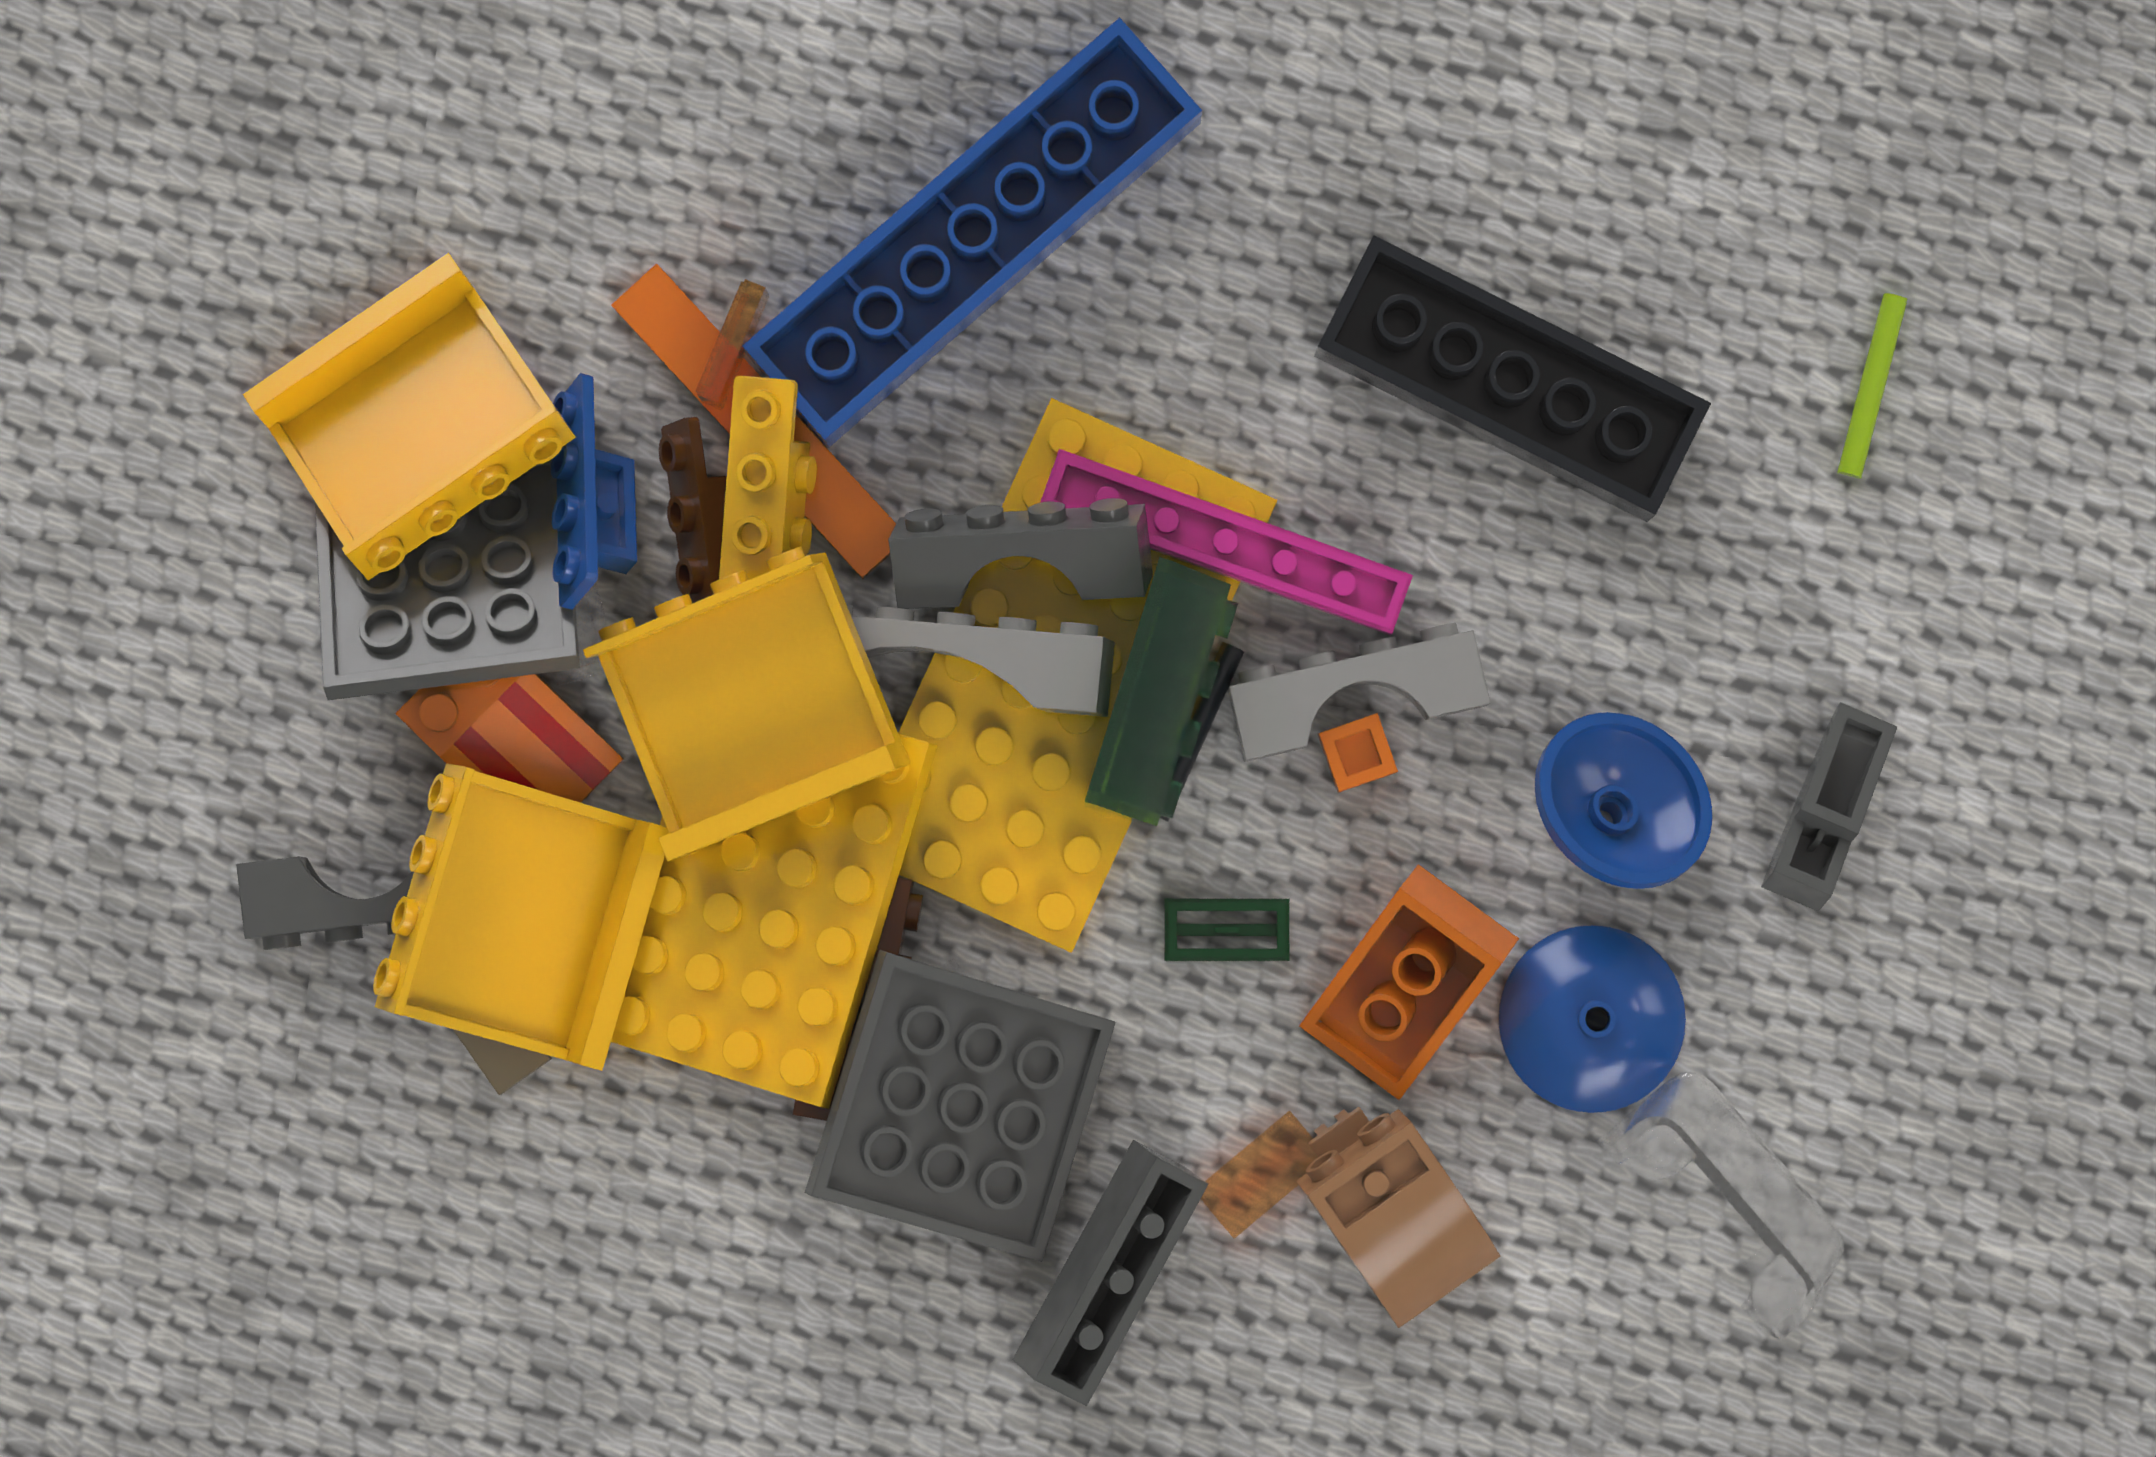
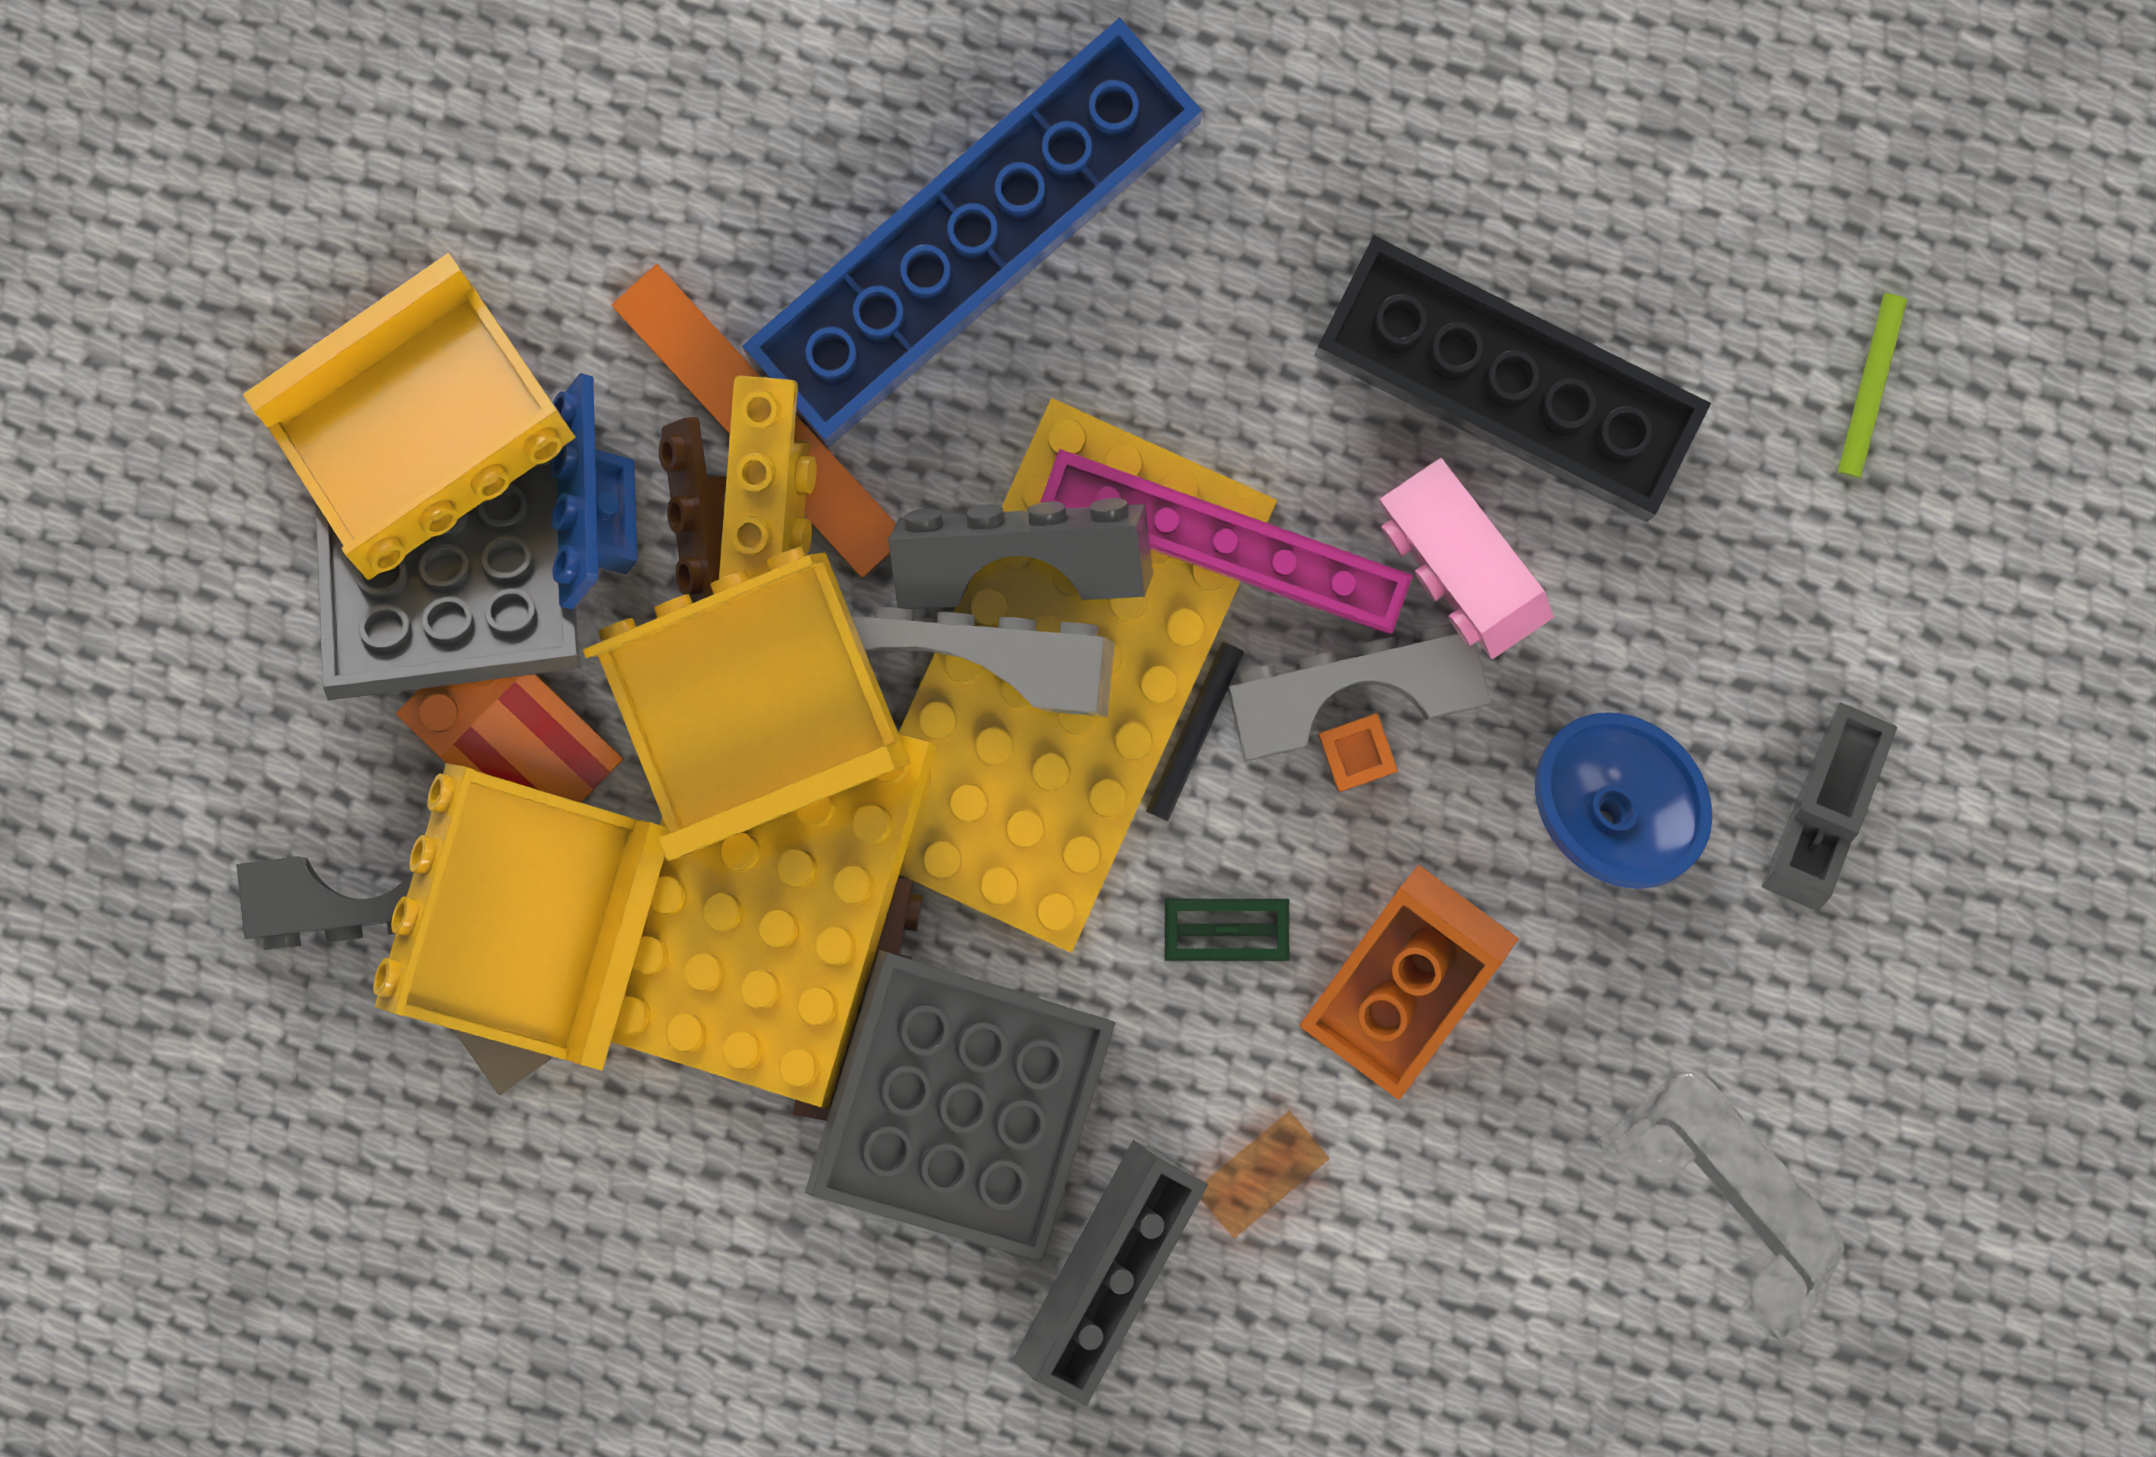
(728, 349): clear orange tile -> none
(1158, 695): clear green slope -> none
(1394, 1211): medium nougat piece -> none
(1464, 560): none -> bright pink brick
(1547, 1029): blue dish -> none

